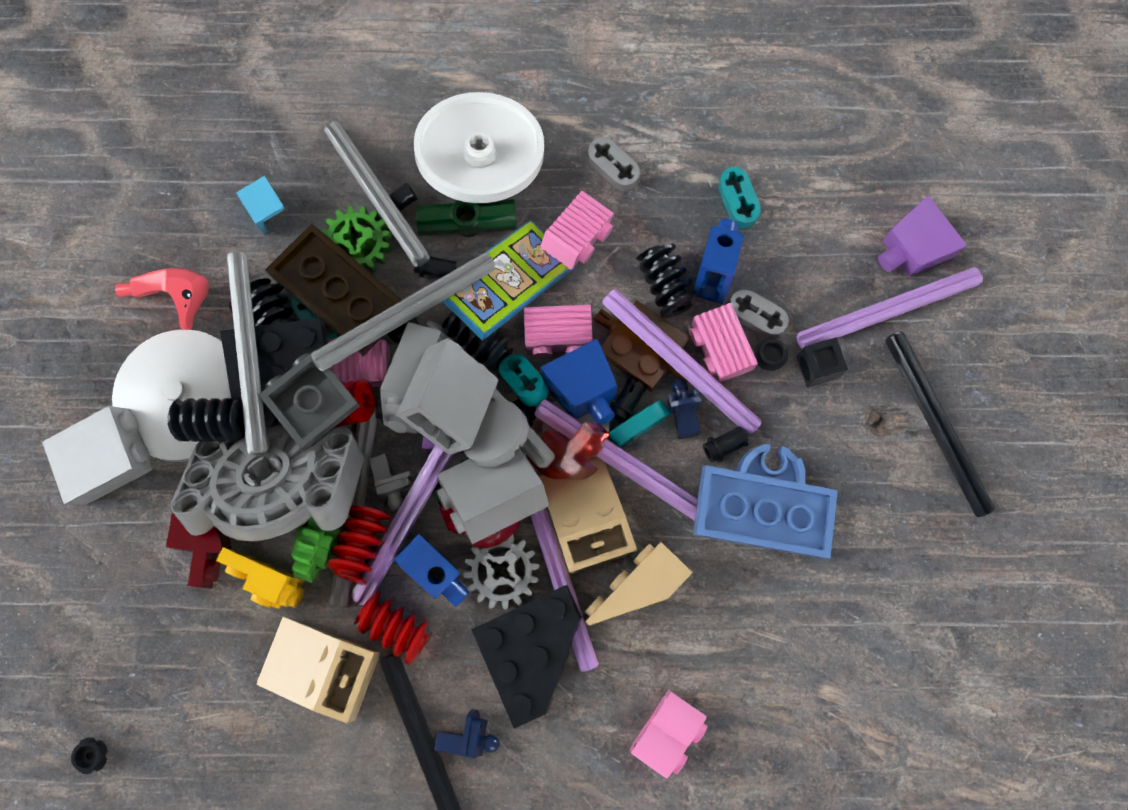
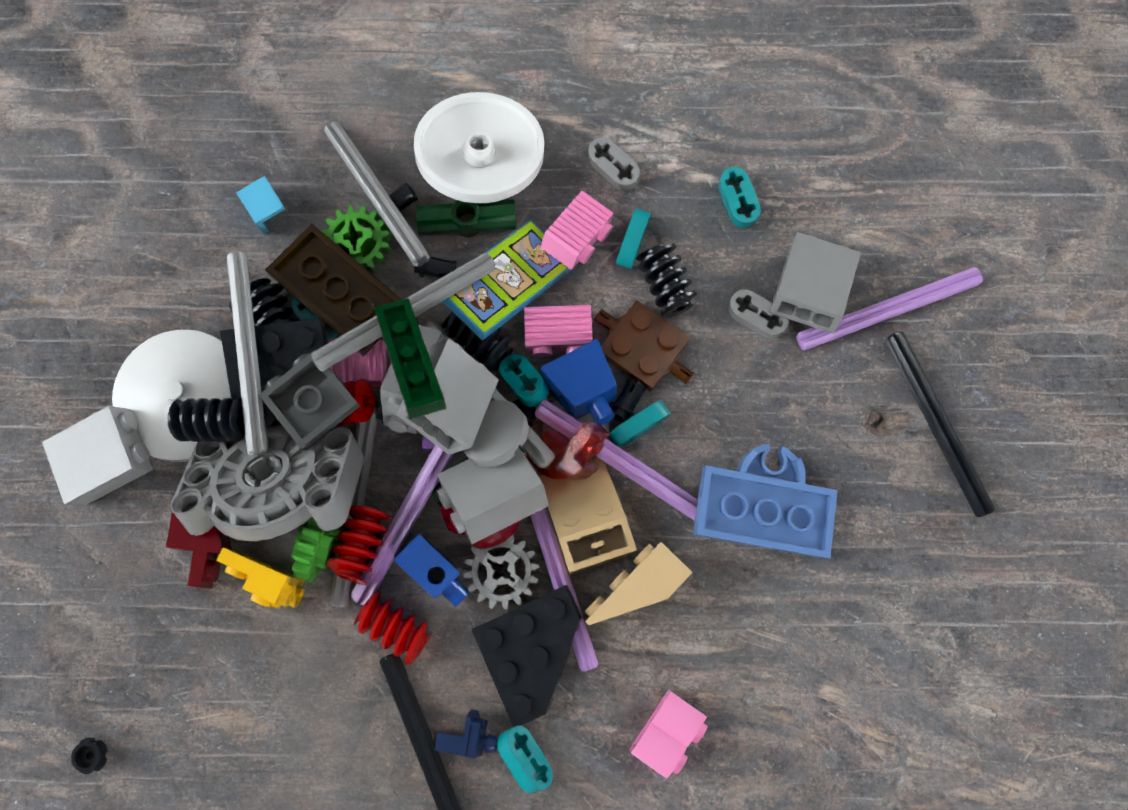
(183, 285): coral animal -> none
(318, 670): slope -> none
(388, 486): light grey piece -> none
(410, 359): none -> dark green plate
(525, 759): none -> teal beam
(633, 238): none -> teal beam
(681, 361): lavender axle -> none
(683, 407): dark blue piece -> none
(719, 261): blue torso -> none
(723, 343): bright pink brick -> none
(725, 444): black pin -> none
(771, 354): black plate -> none
(815, 282): none -> light grey brick
(822, 362): black brick -> none
(921, 240): medium lavender torso -> none

